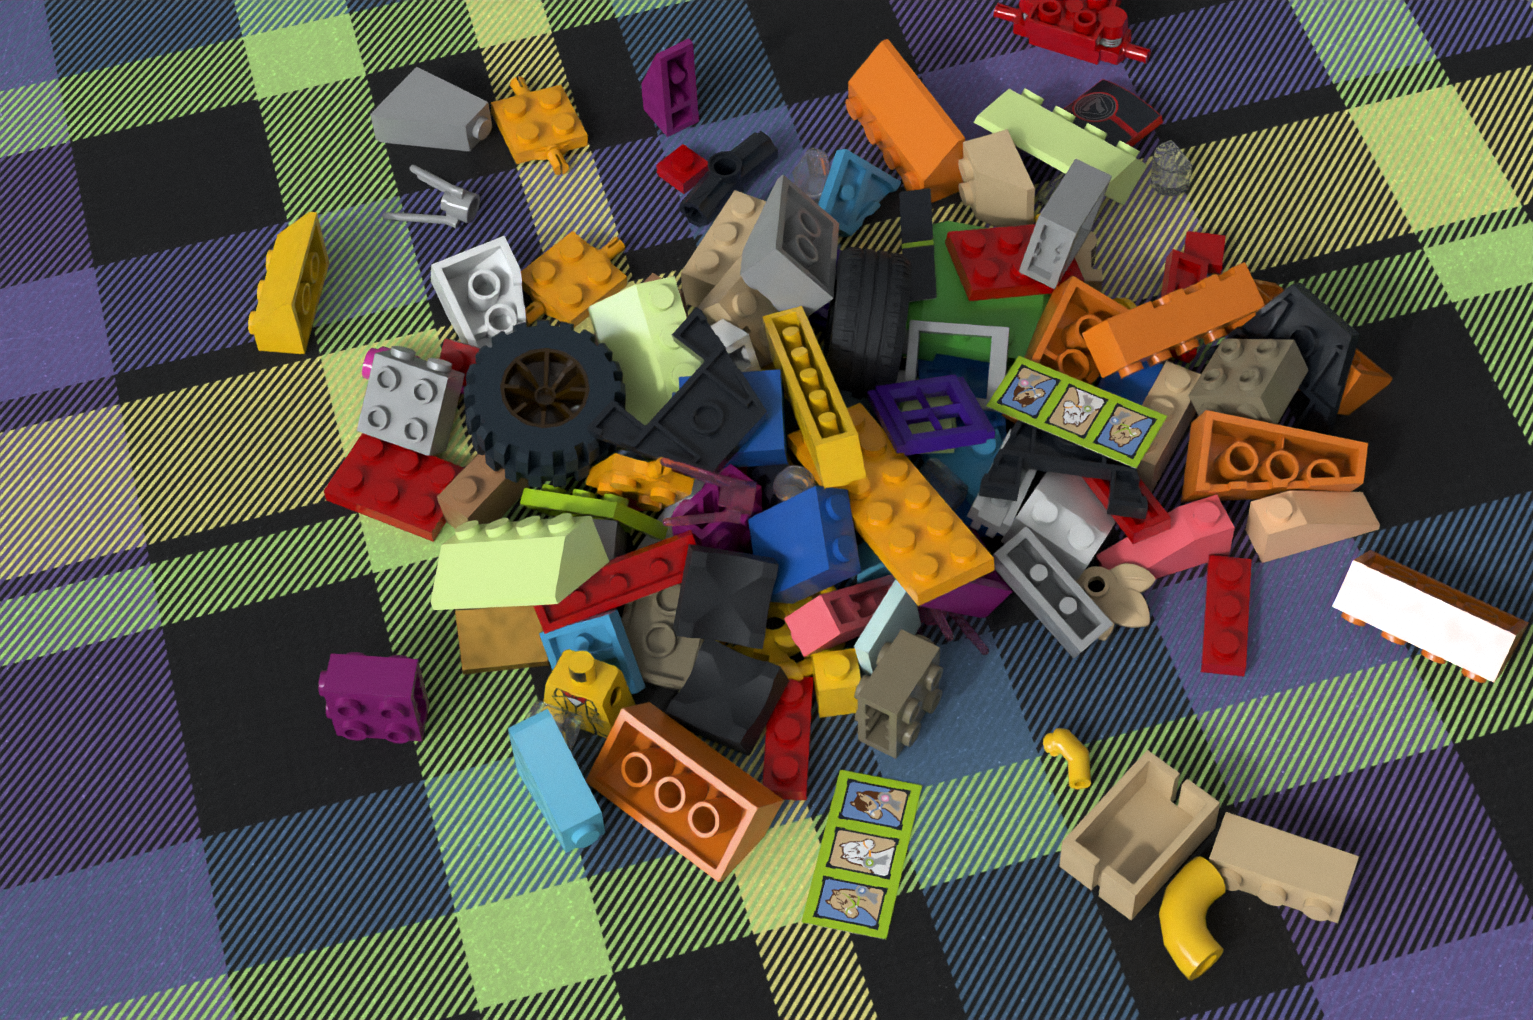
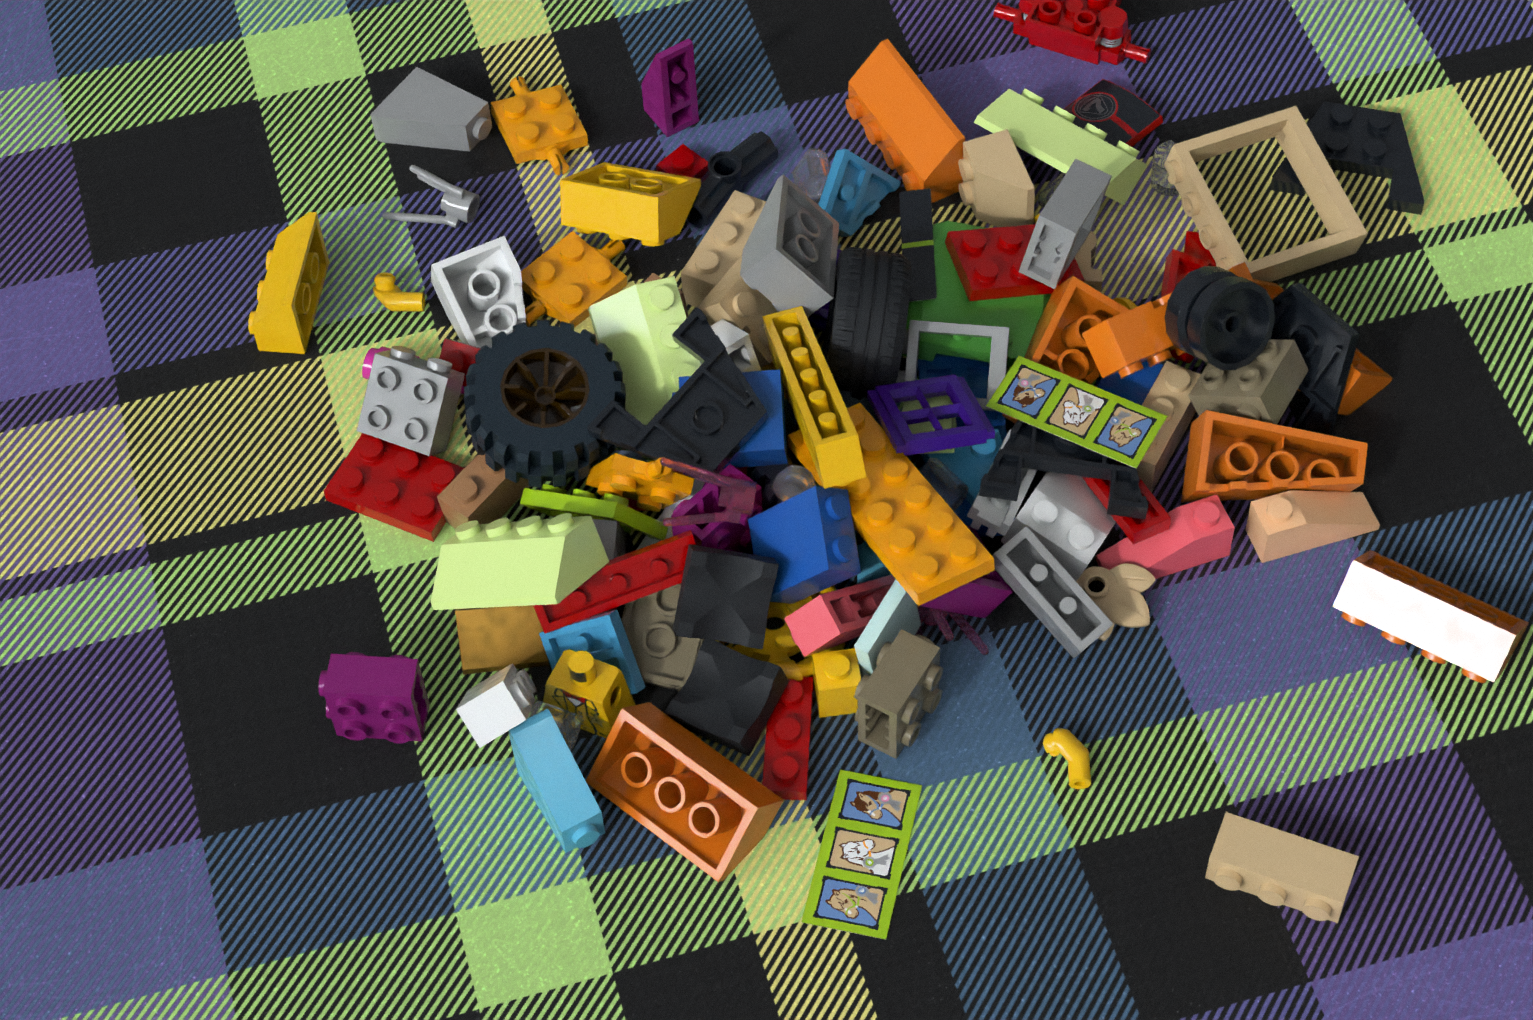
(392, 296): none -> yellow arm
(497, 704): none -> white brick
(627, 202): none -> yellow slope
(1138, 835): tan piece -> none
(1184, 916): yellow cylinder -> none
(1219, 317): none -> black wheel
(1226, 615): red plate -> none
(1312, 170): none -> tan window
(1365, 144): none -> black wing

